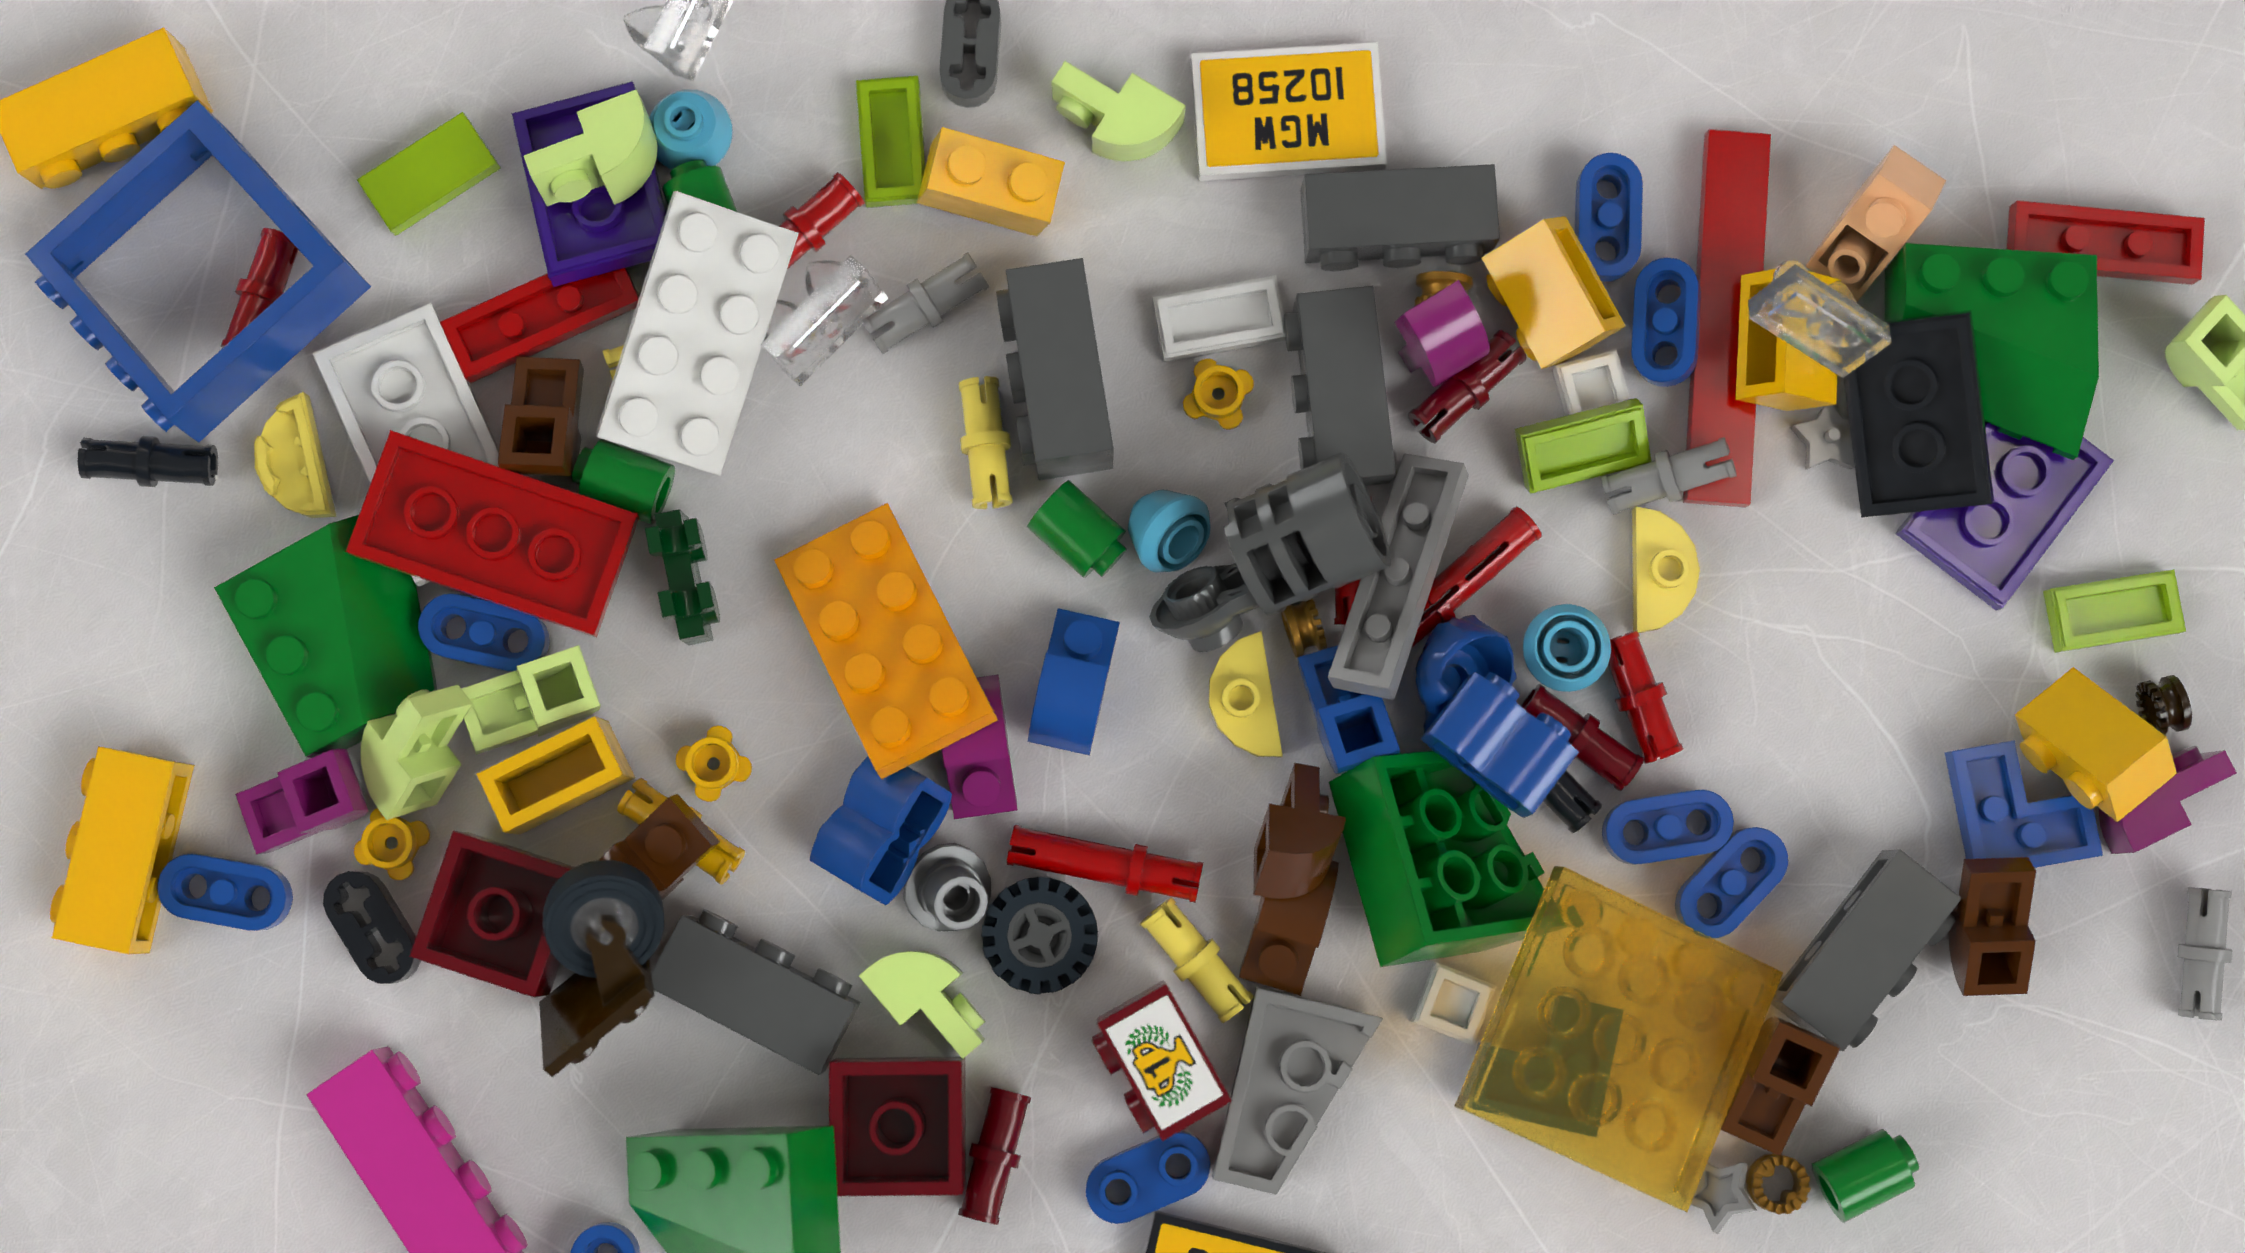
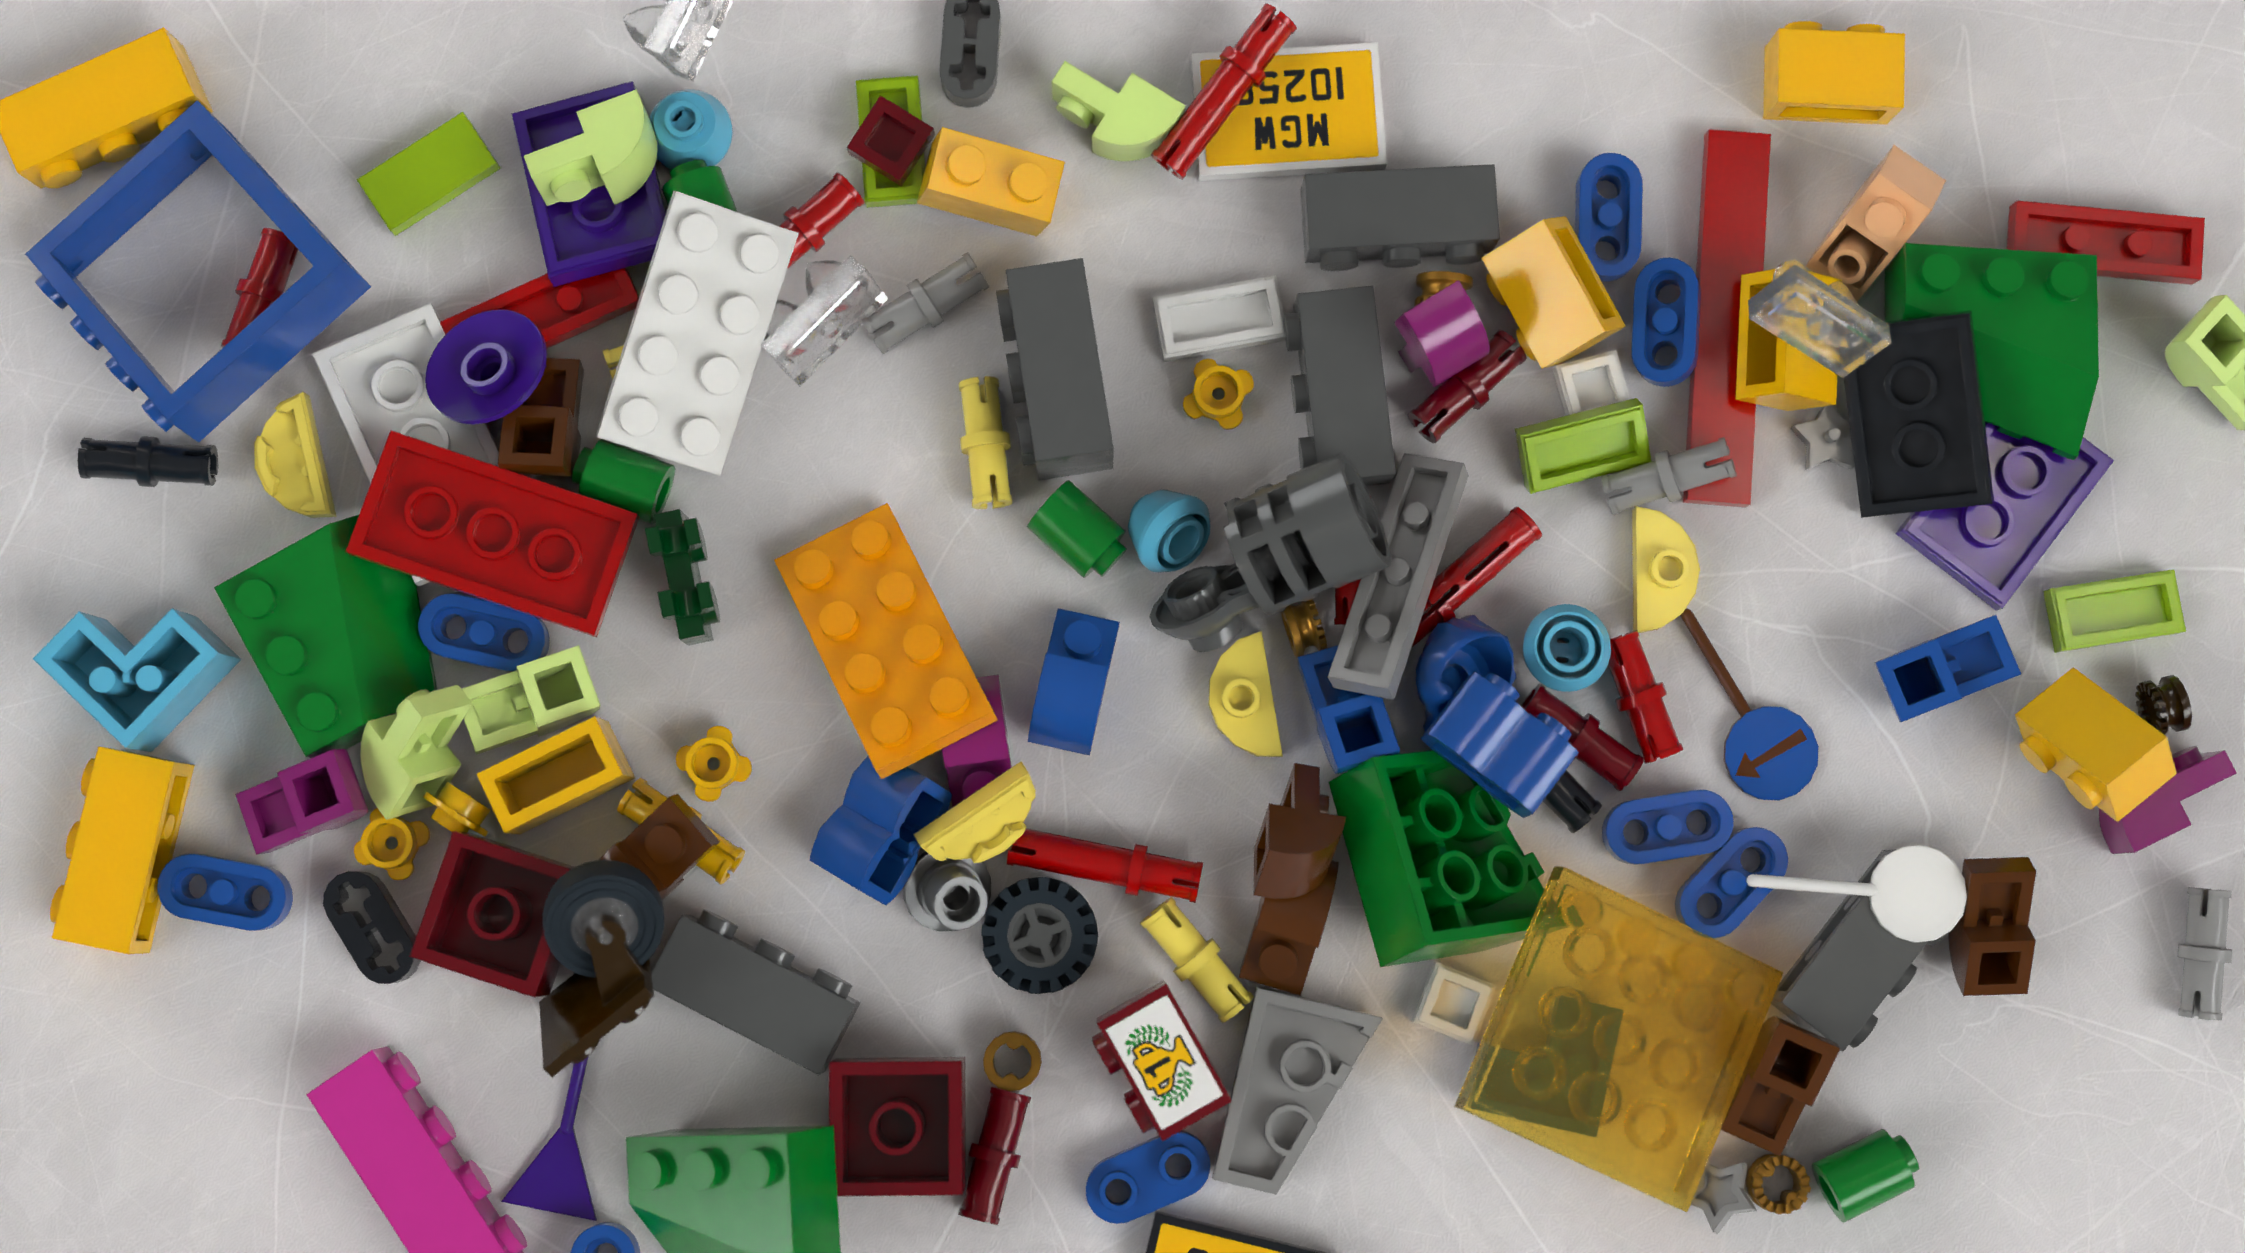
(140, 688): none -> medium azure brick
(458, 810): none -> yellow plate
(486, 367): none -> dark purple dish
(557, 1174): none -> dark purple piece
(890, 140): none -> dark red tile
(917, 982): yellowish green brick -> none
(984, 821): none -> light yellow plate
(1011, 1081): none -> pearl gold bush
(1238, 72): none -> red pin
(1768, 748): none -> blue piece
(1834, 74): none -> yellow piece
(1911, 892): none -> white piece
(1947, 668): none -> blue brick
(2001, 823): blue plate -> none

